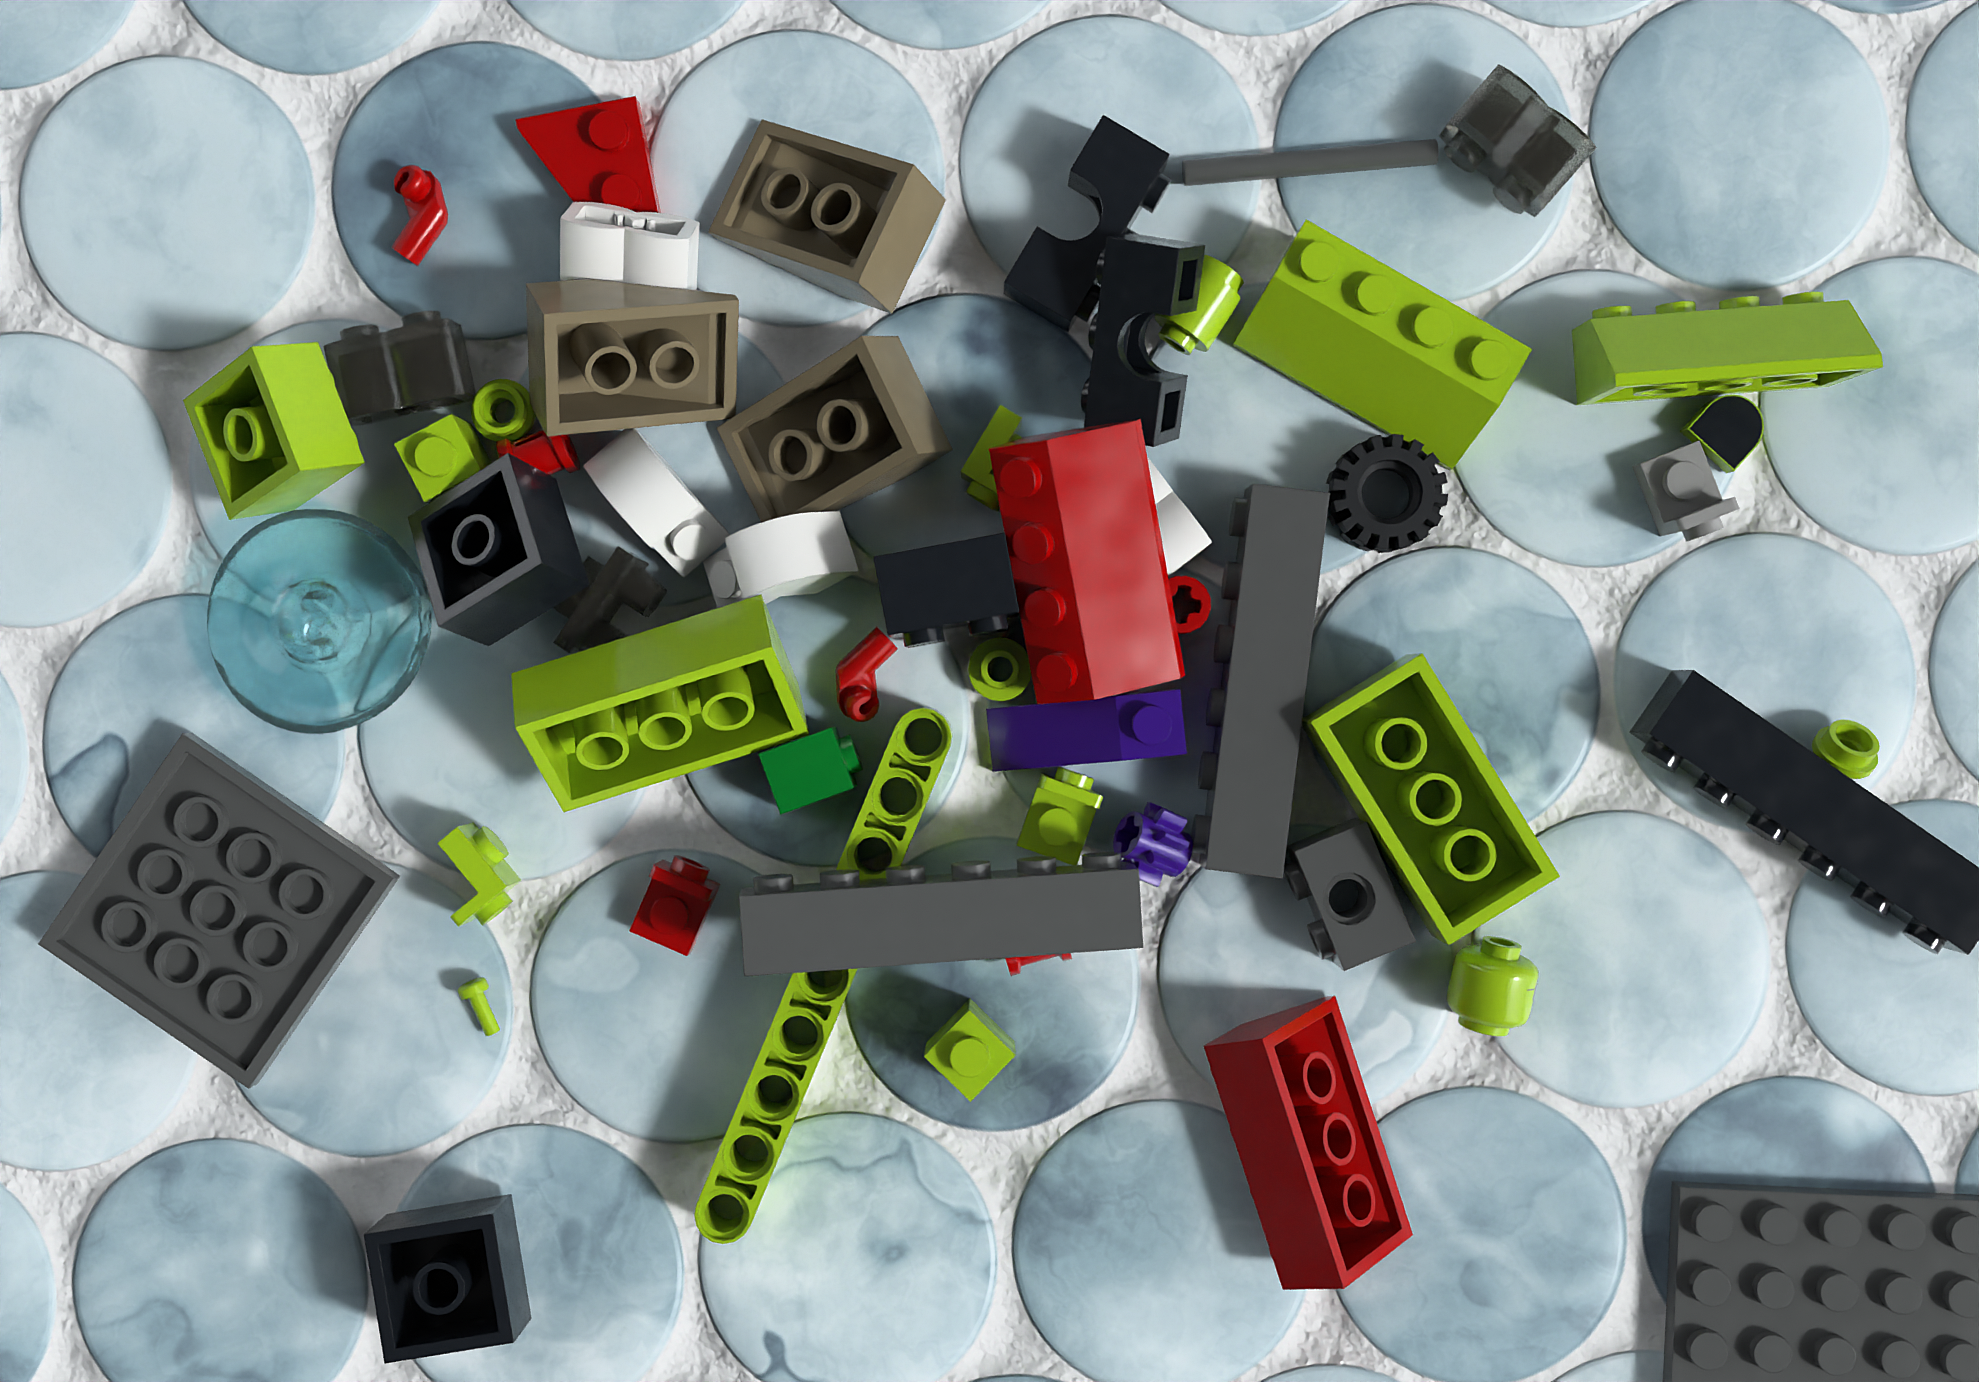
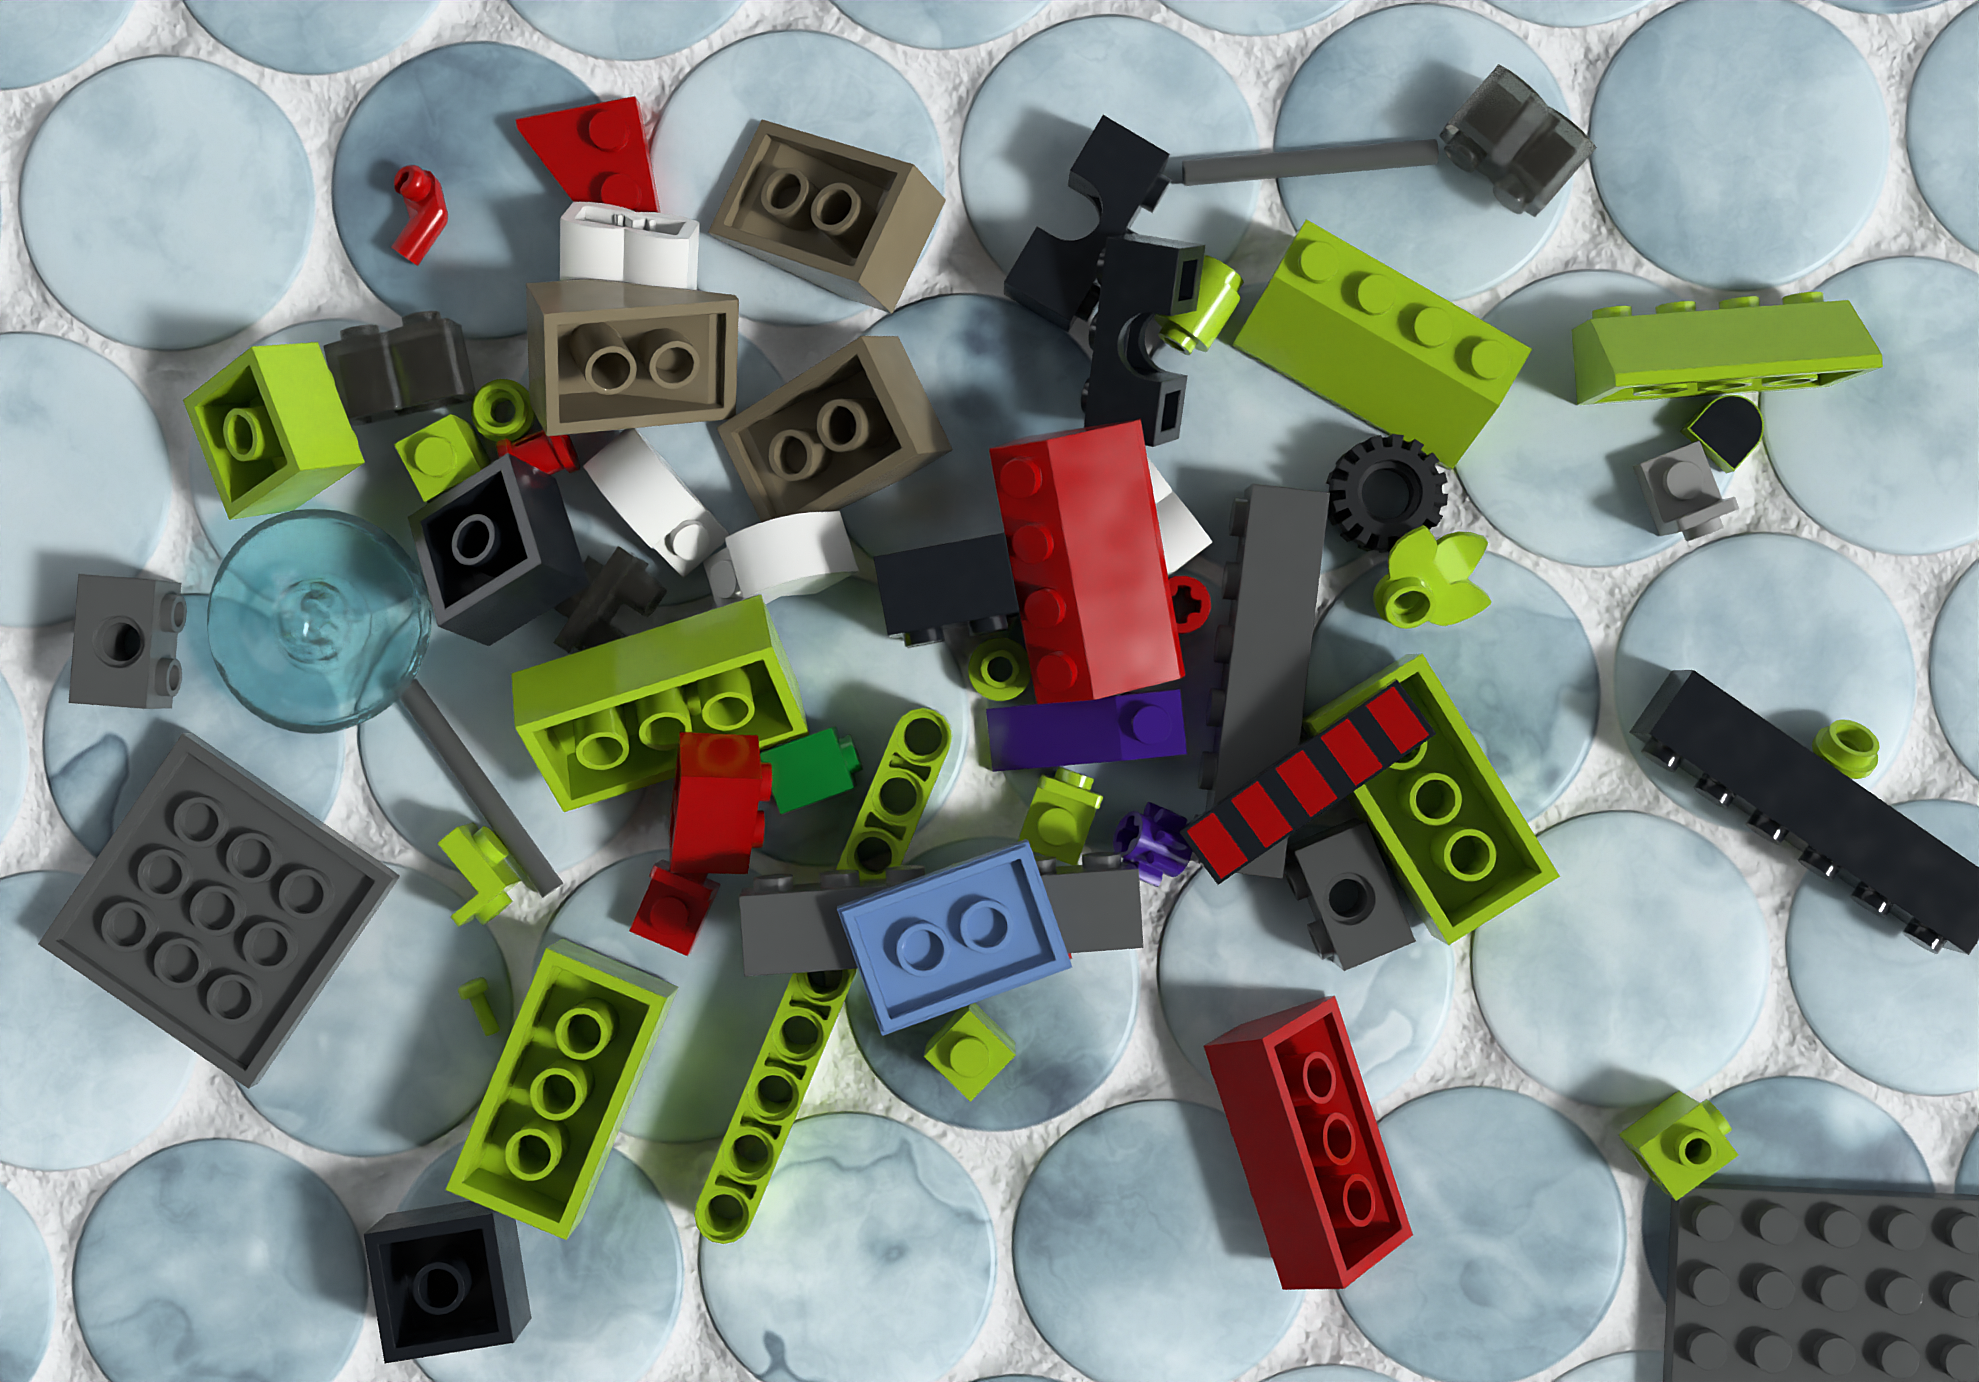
(100, 665): none -> dark grey brick
(480, 789): none -> dark grey bar
(562, 1088): none -> lime brick
(717, 802): none -> red brick
(857, 677): red arm -> none
(954, 937): none -> medium blue tile
(978, 466): lime bracket -> none
(1307, 781): none -> tile
(1435, 576): none -> lime plate
(1492, 986): lime head -> none
(1680, 1143): none -> lime brick

